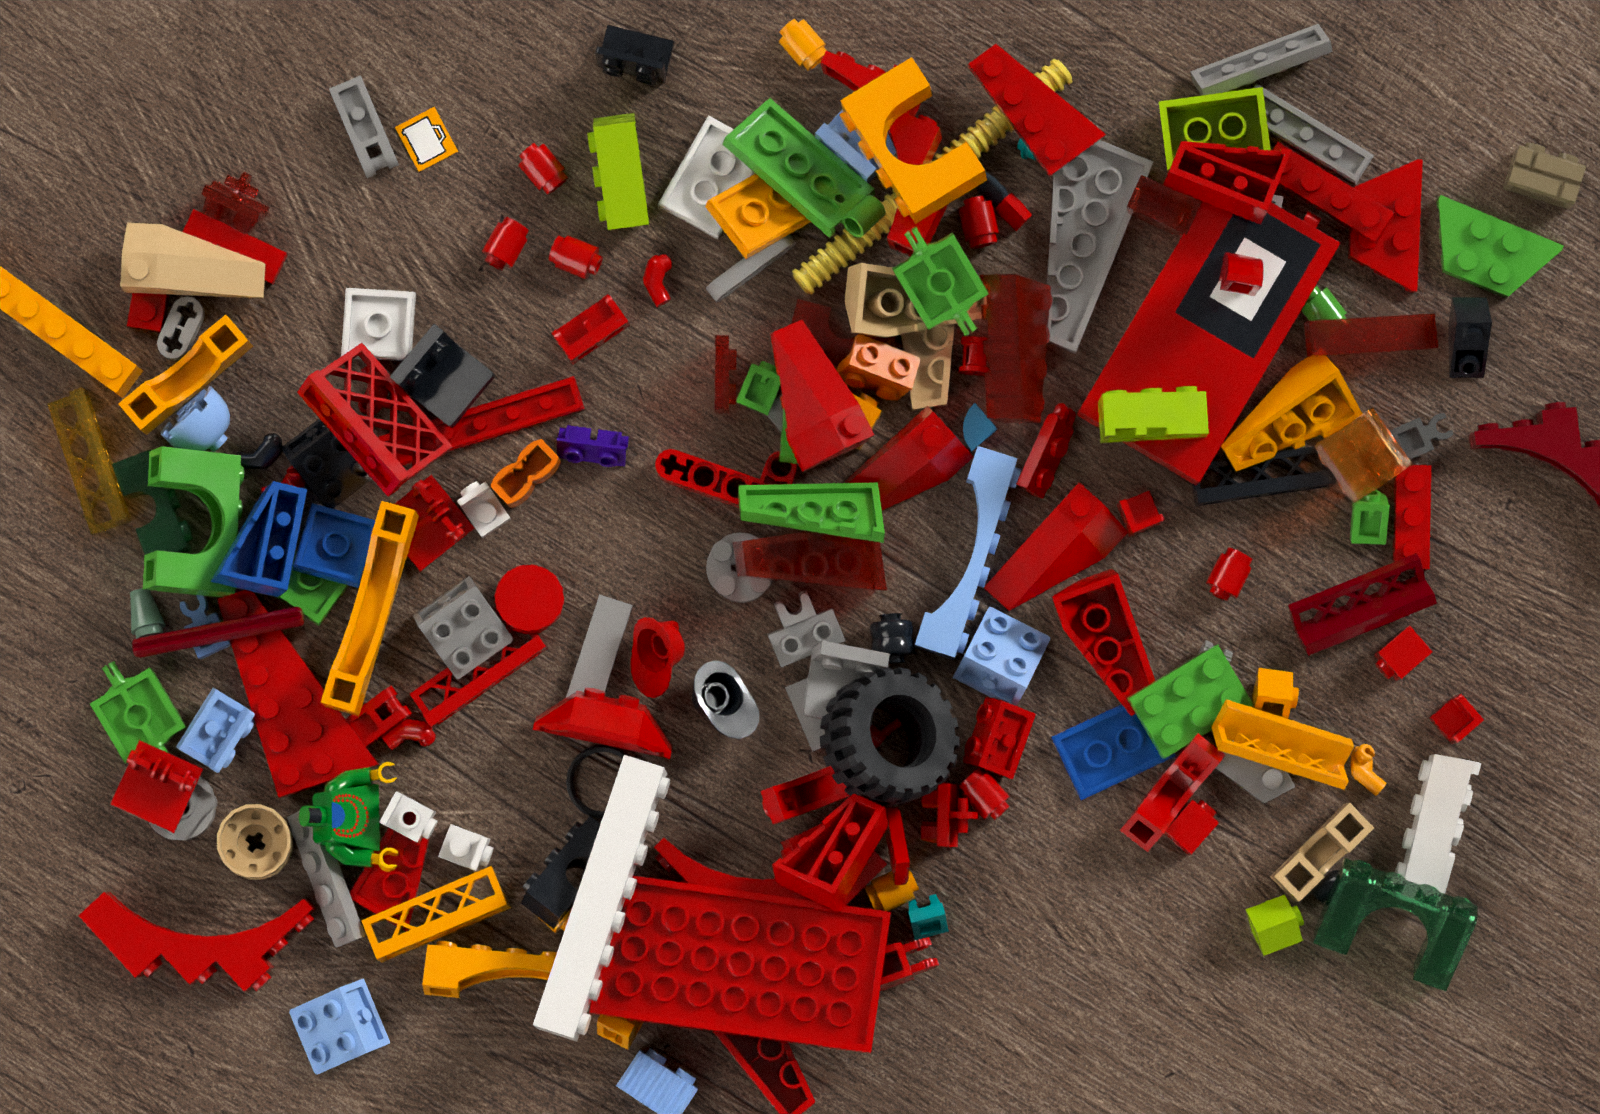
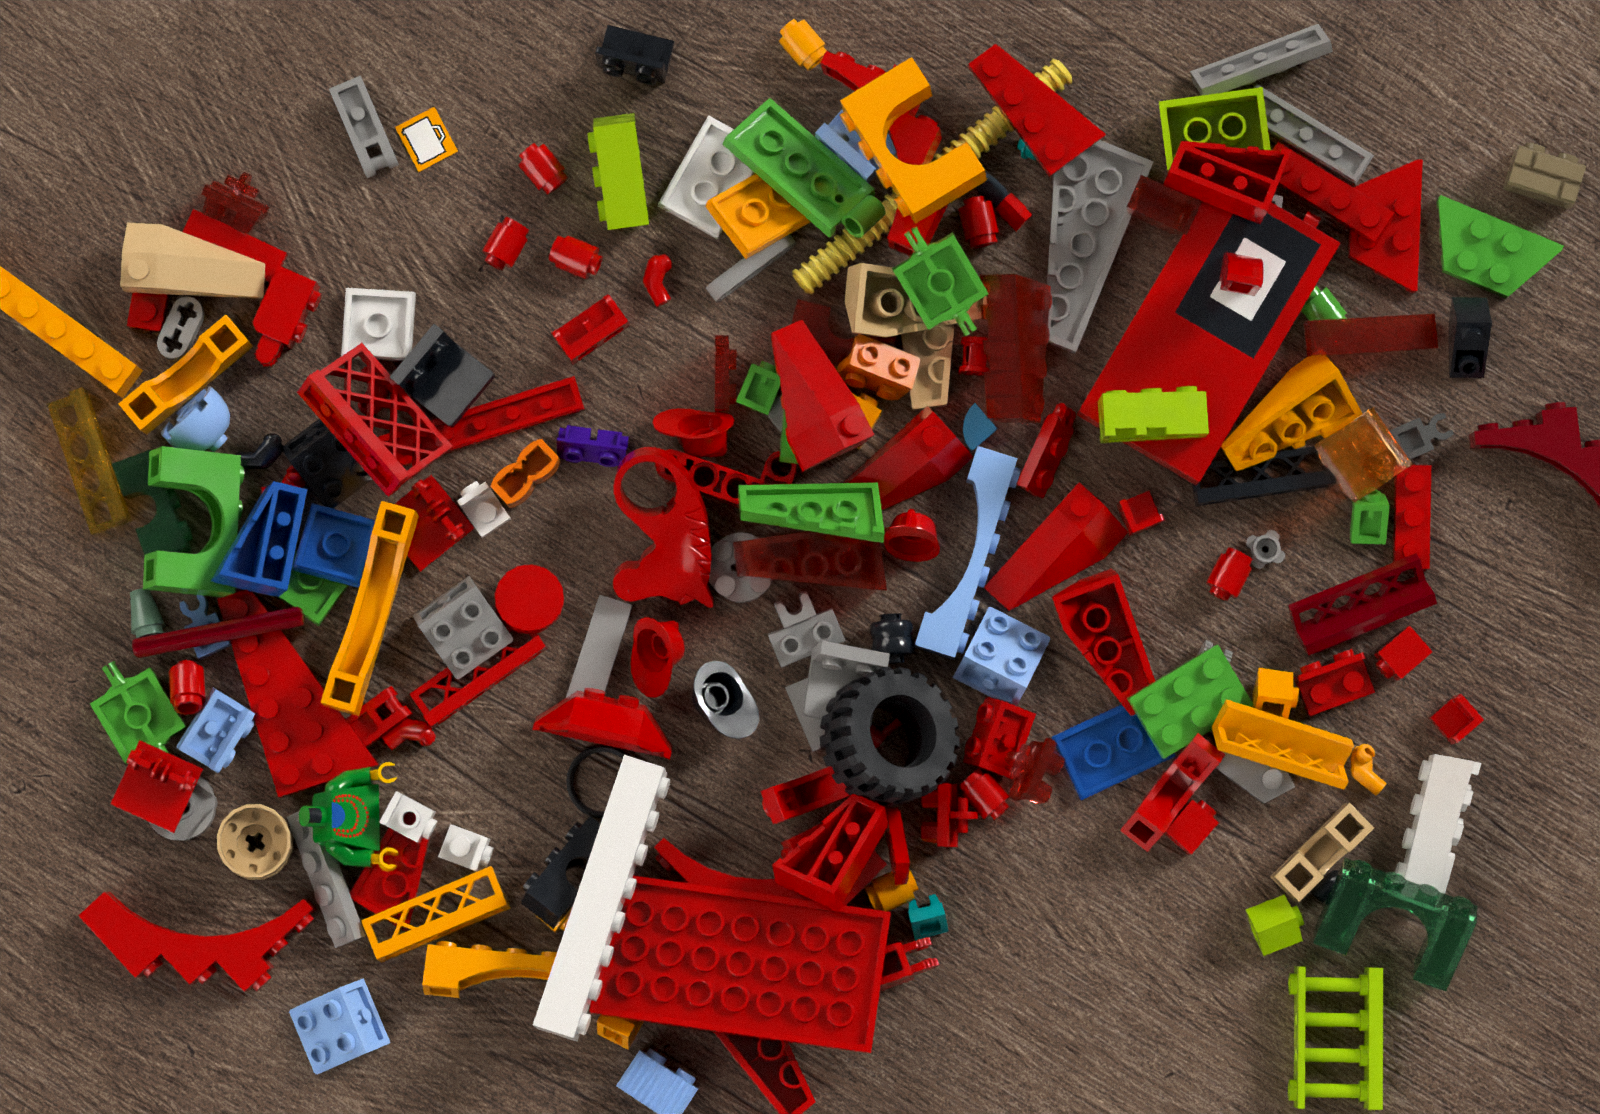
(187, 687): none -> red brick
(283, 314): none -> red hinge
(682, 549): none -> red animal
(697, 431): none -> red piece
(912, 537): none -> red piece
(1029, 767): none -> clear red hips
(1270, 540): none -> light grey plate
(1334, 683): none -> red bracket
(1367, 1020): none -> lime fence

